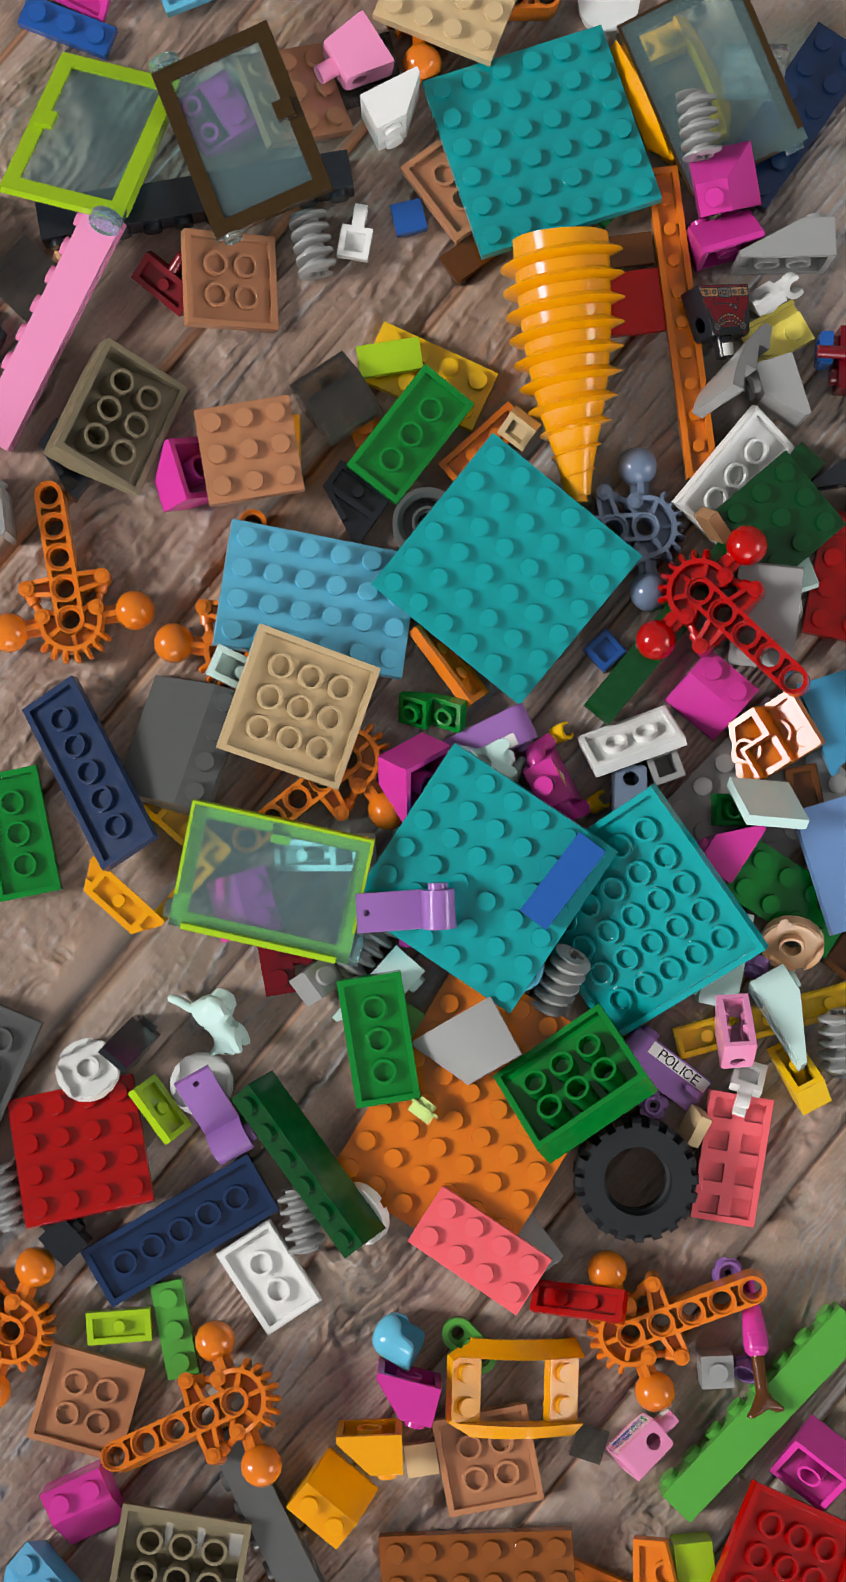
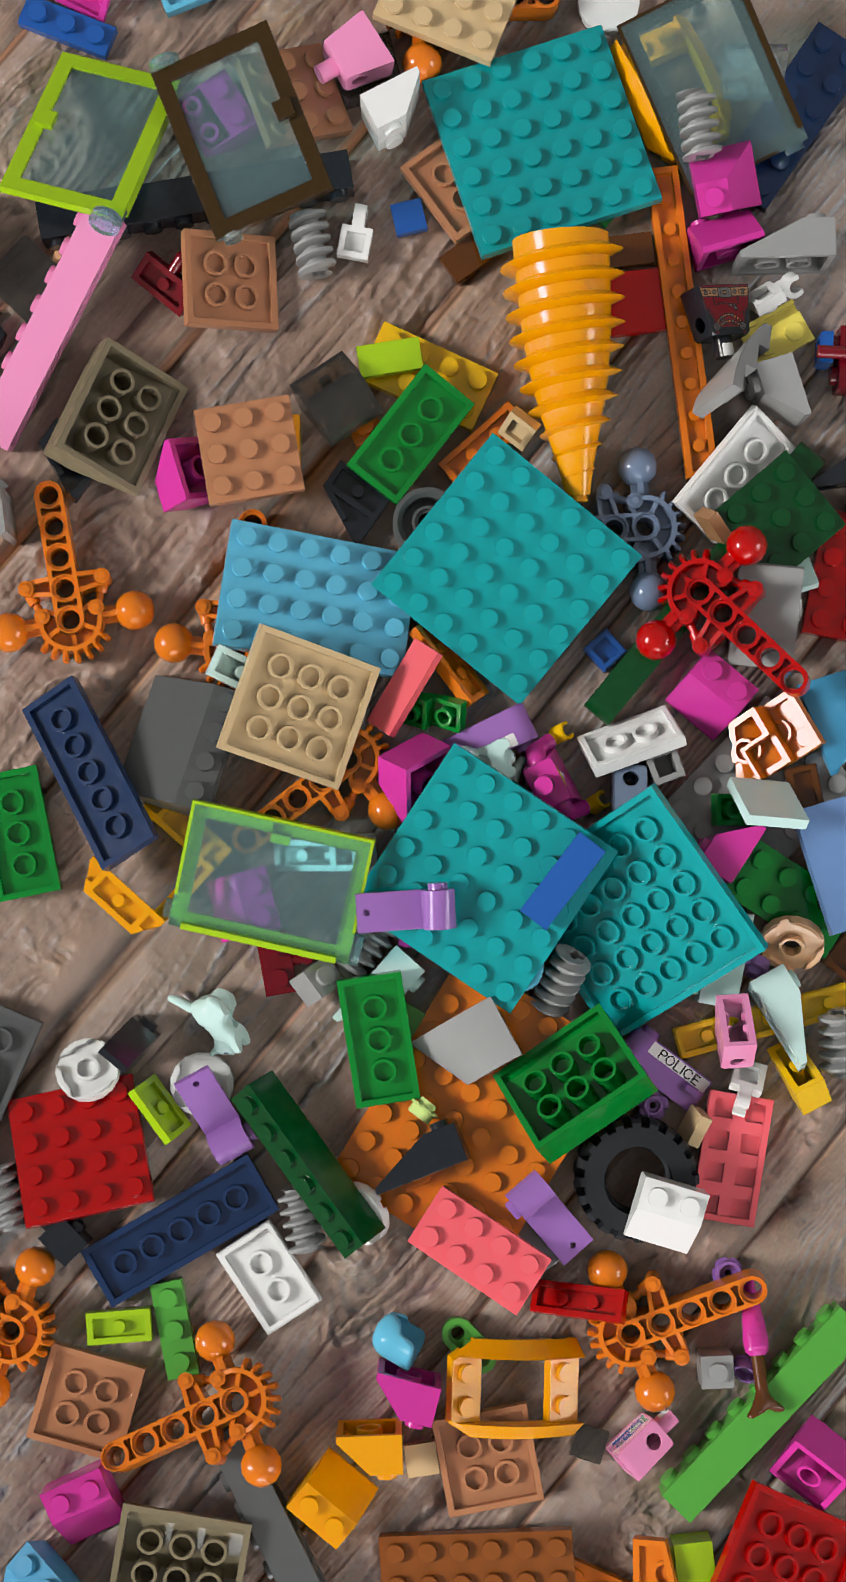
(404, 688): none -> coral tile
(431, 1153): none -> black slope
(547, 1216): none -> medium lavender door
(666, 1212): none -> white slope

